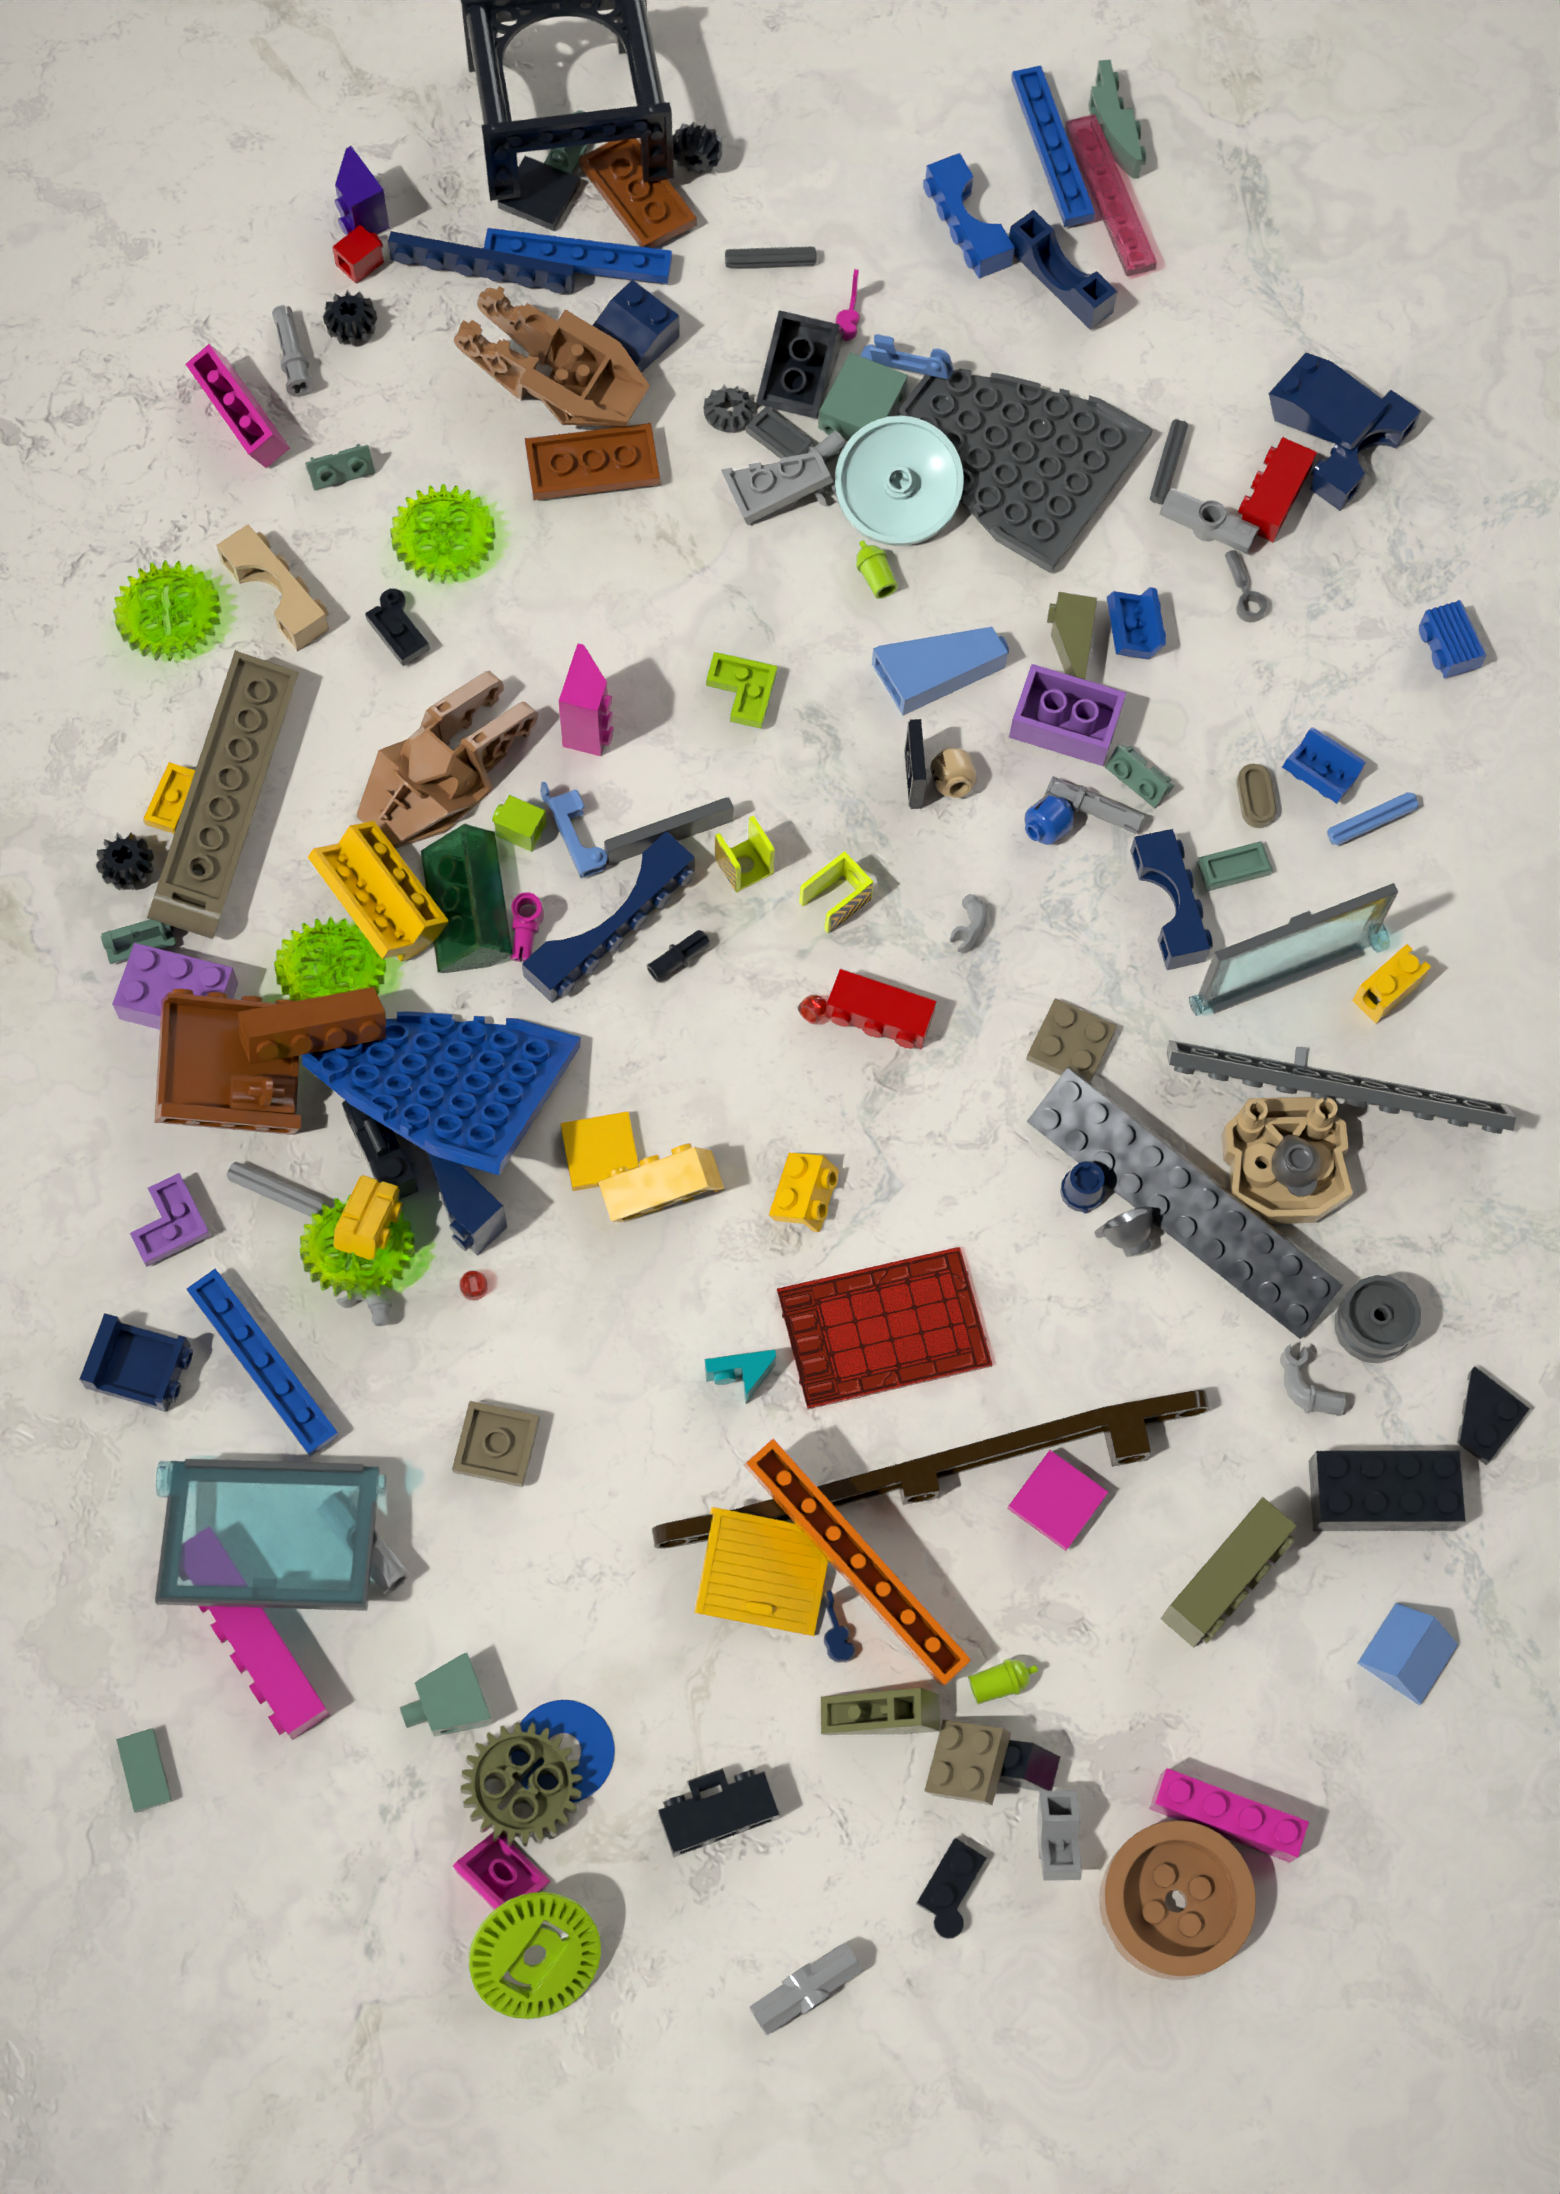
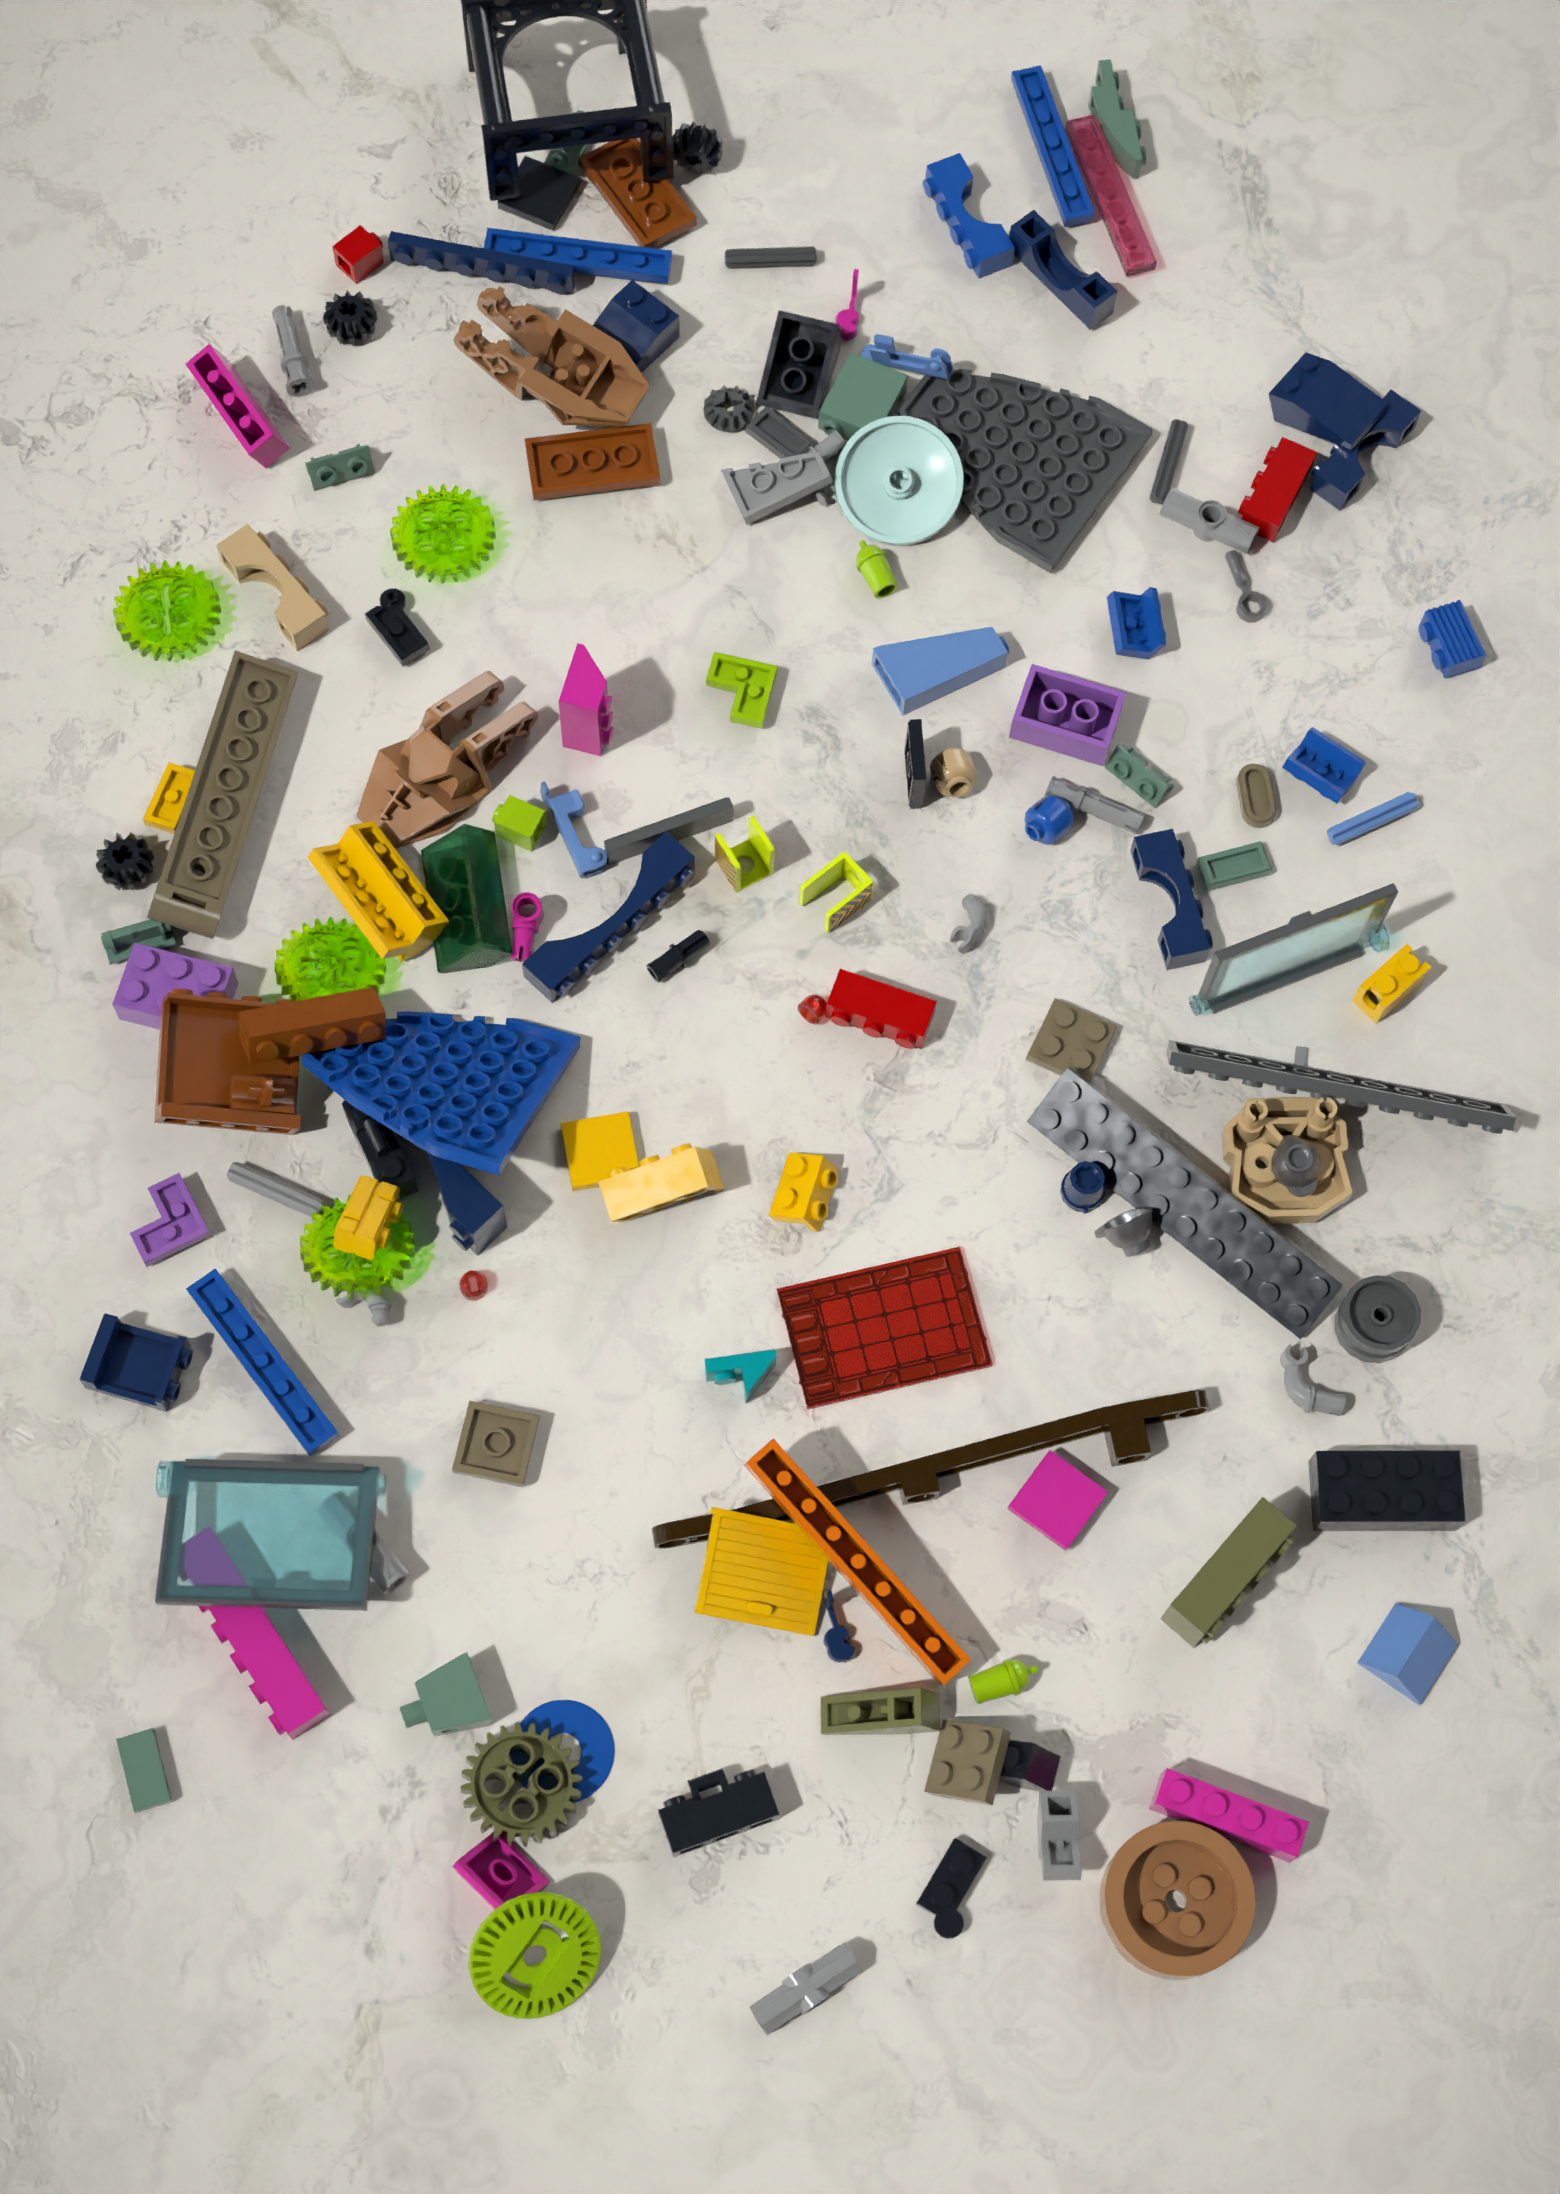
(359, 196): dark purple slope -> none
(1072, 630): olive slope -> none
(1488, 1416): black wing -> none

